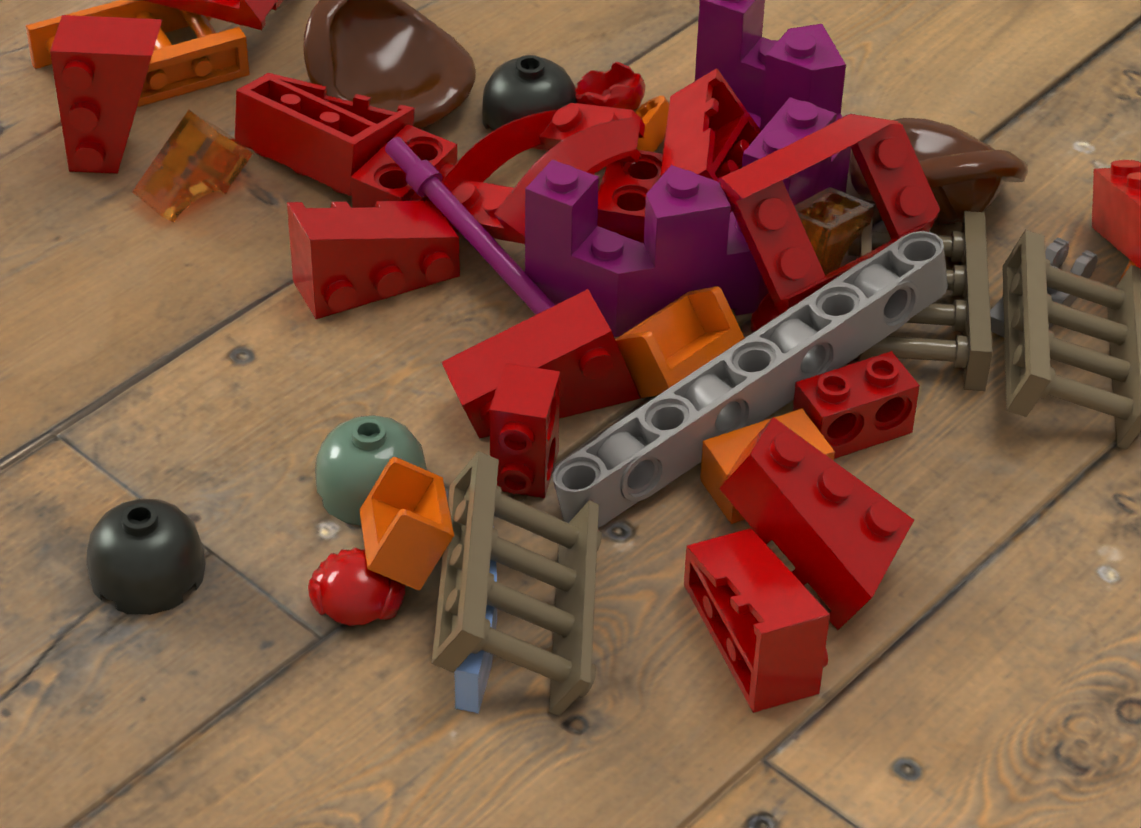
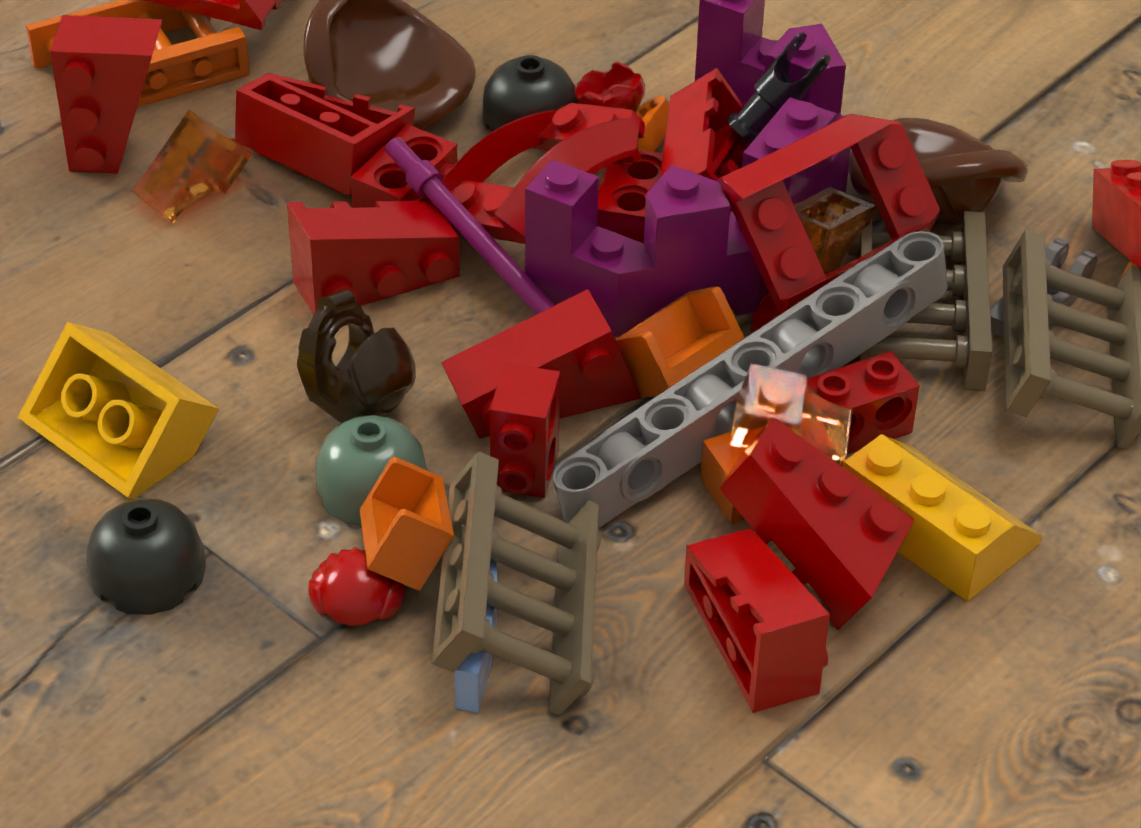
(115, 410): none -> yellow slope
(372, 371): none -> dark brown helmet
(774, 90): none -> black piece
(787, 398): none -> clear orange arch
(955, 529): none -> yellow slope

